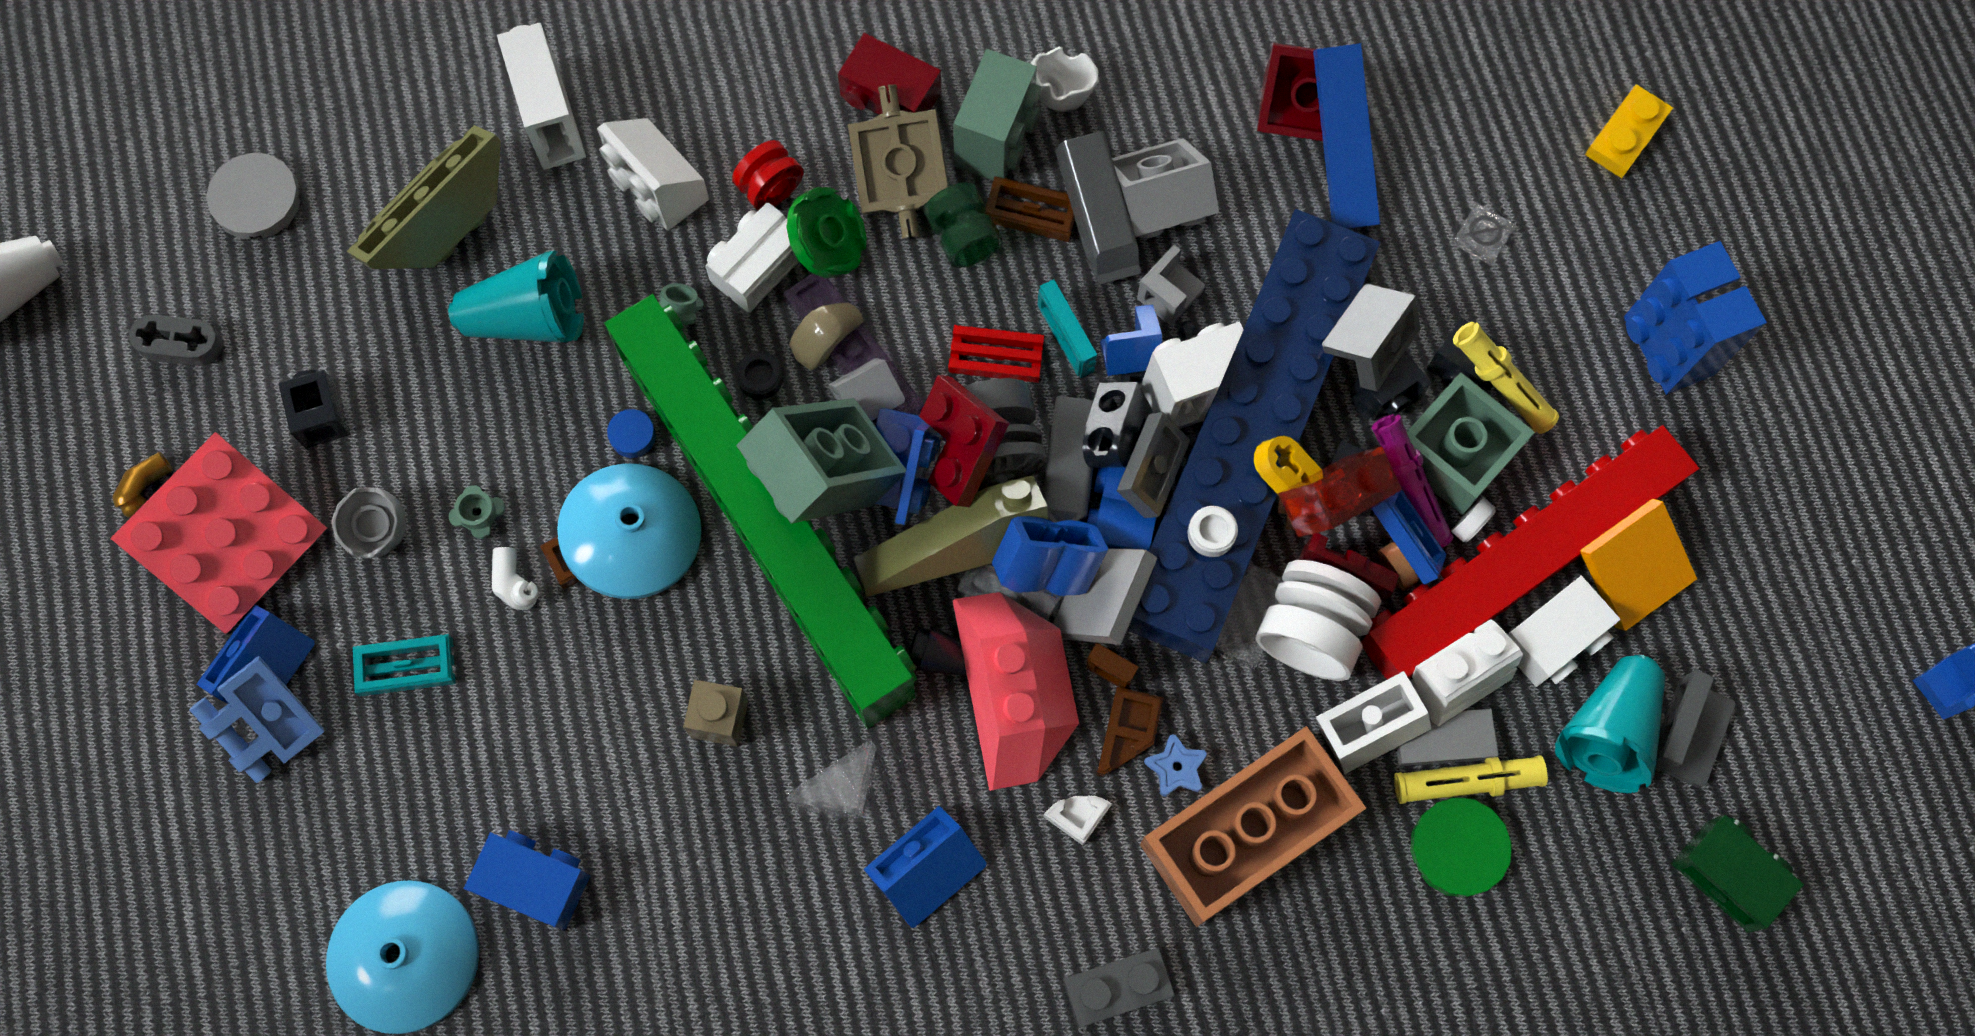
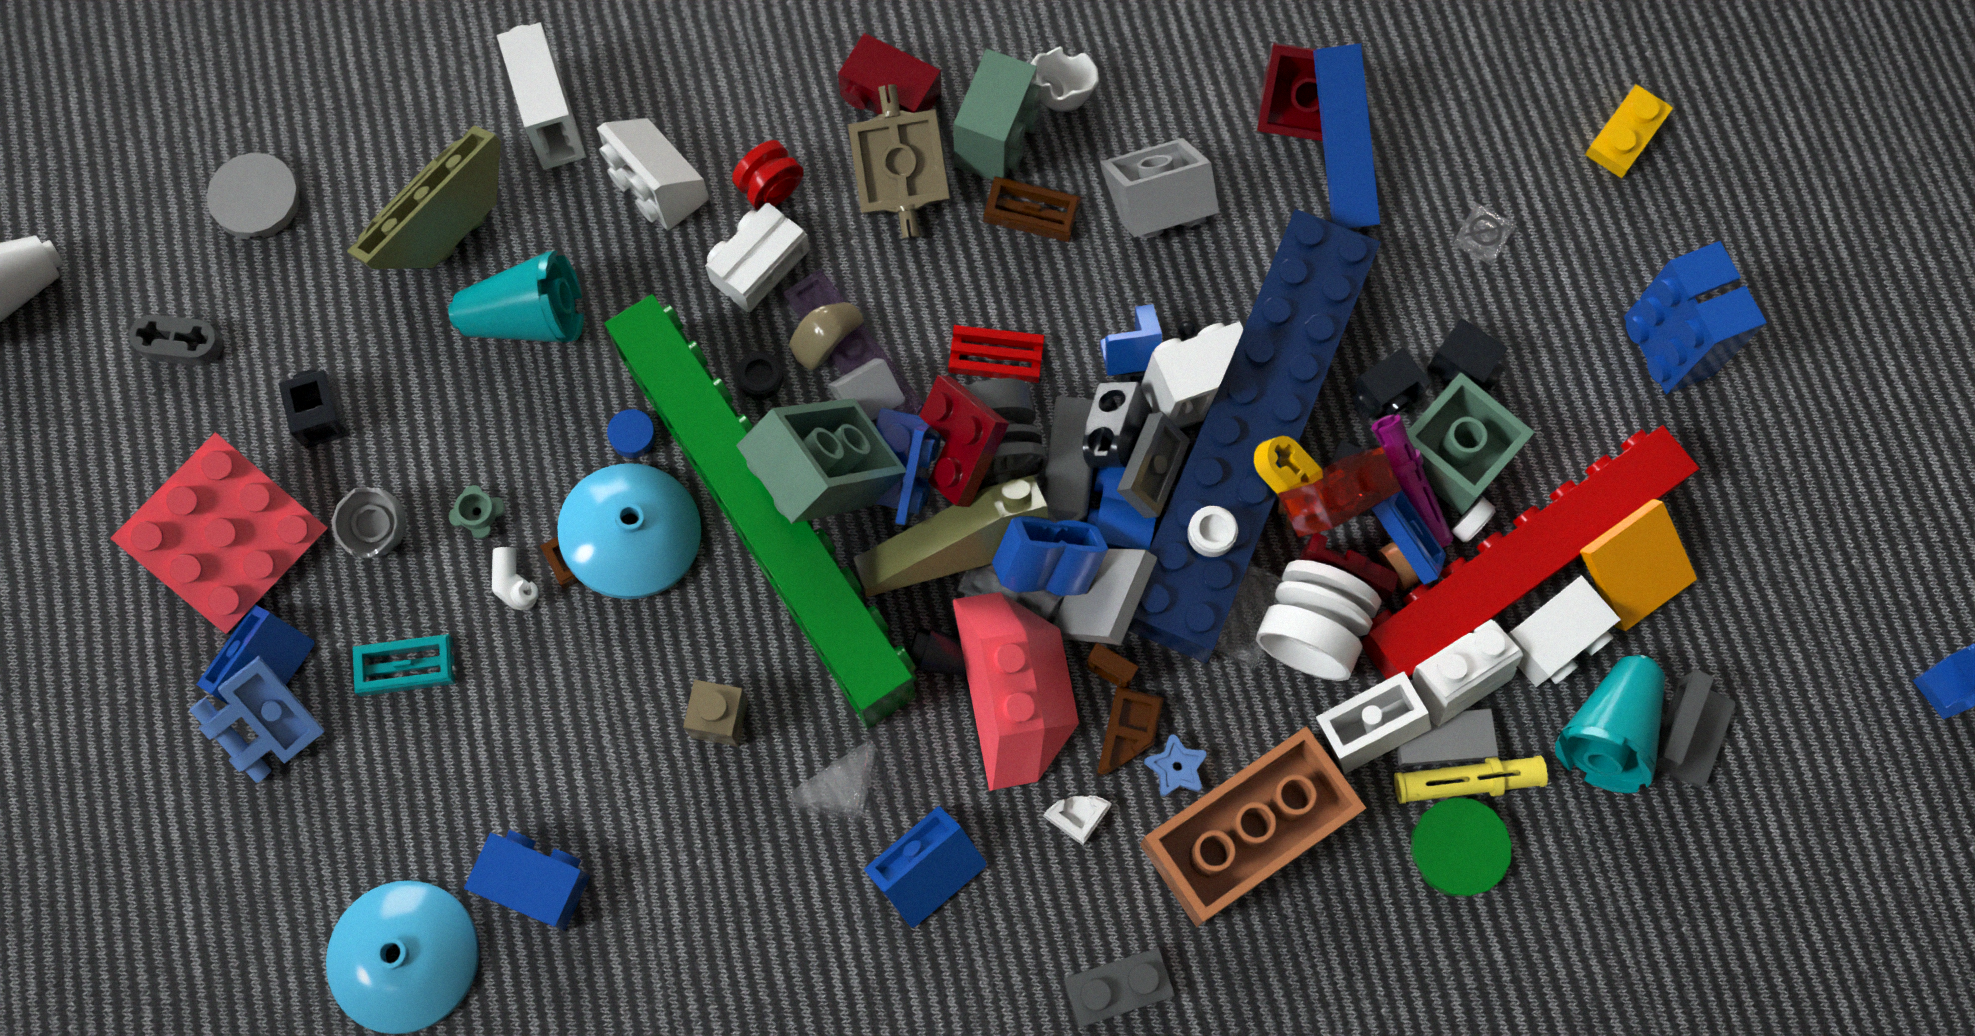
(134, 481): pearl gold arm -> none
(683, 301): sand green plate -> none
(826, 232): green tile -> none
(961, 222): clear green wheel -> none
(1066, 329): teal tile -> none
(1099, 207): dark grey piece -> none
(1169, 287): light grey panel -> none
(1375, 332): panel -> none
(1495, 365): light yellow pin -> none
(1738, 873): dark green brick -> none

